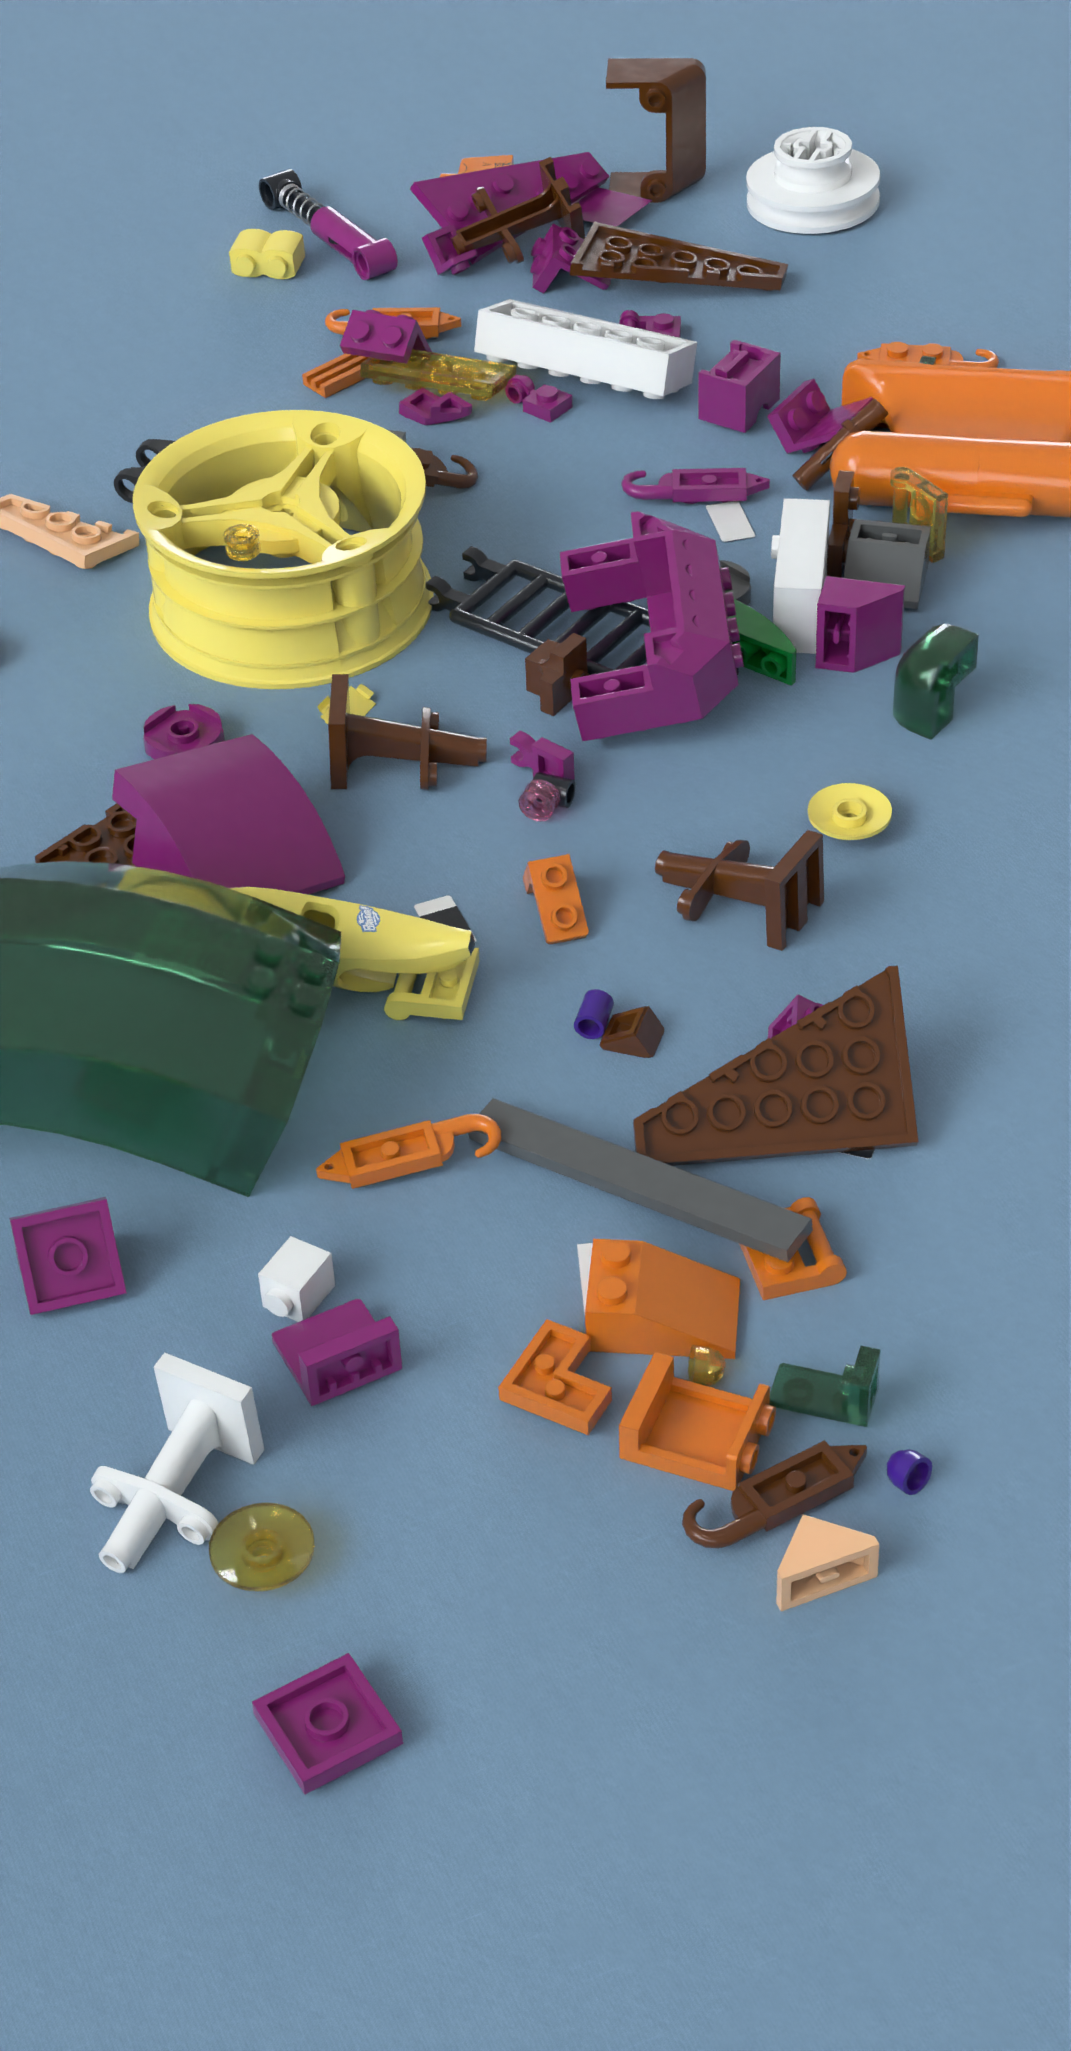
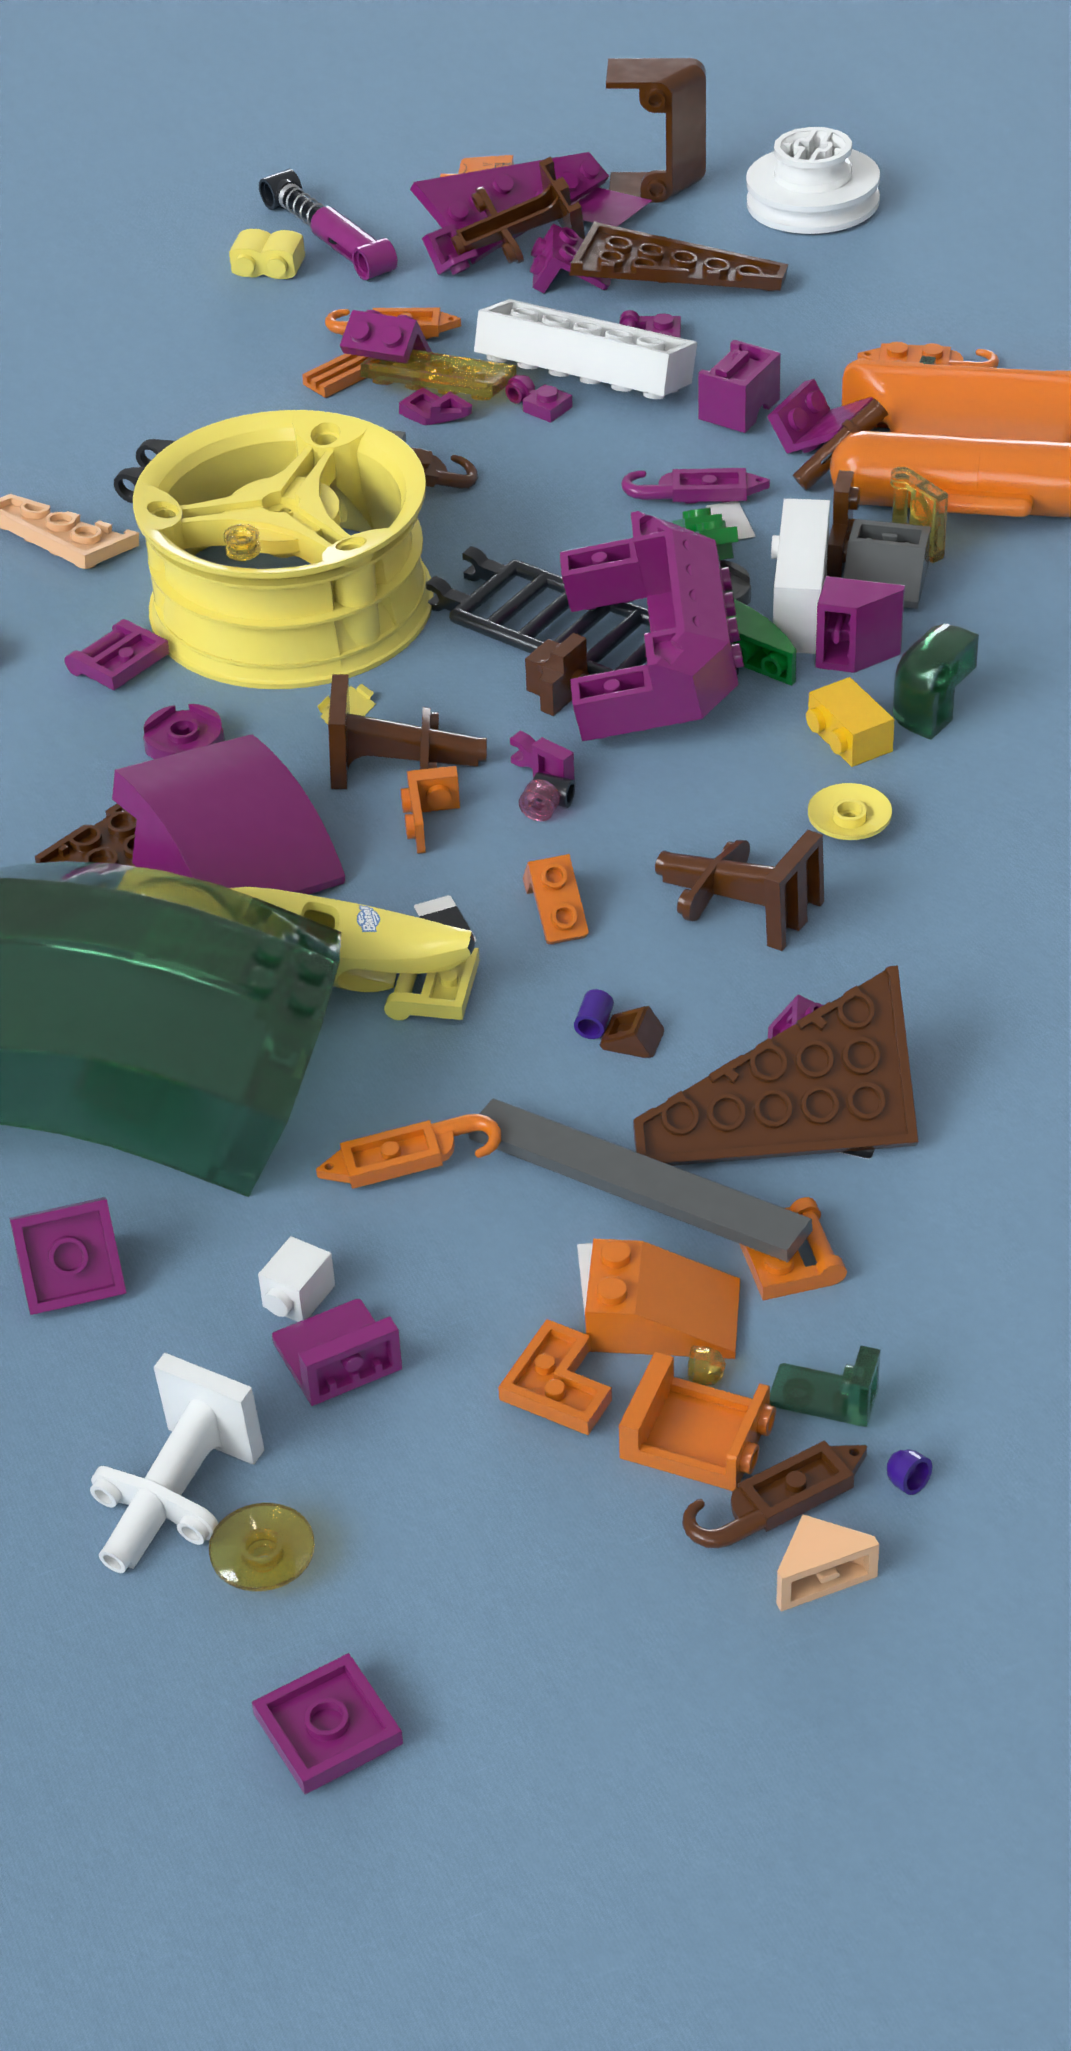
(118, 655): none -> magenta plate
(426, 792): none -> orange bracket
(711, 526): none -> green slope
(850, 721): none -> yellow brick

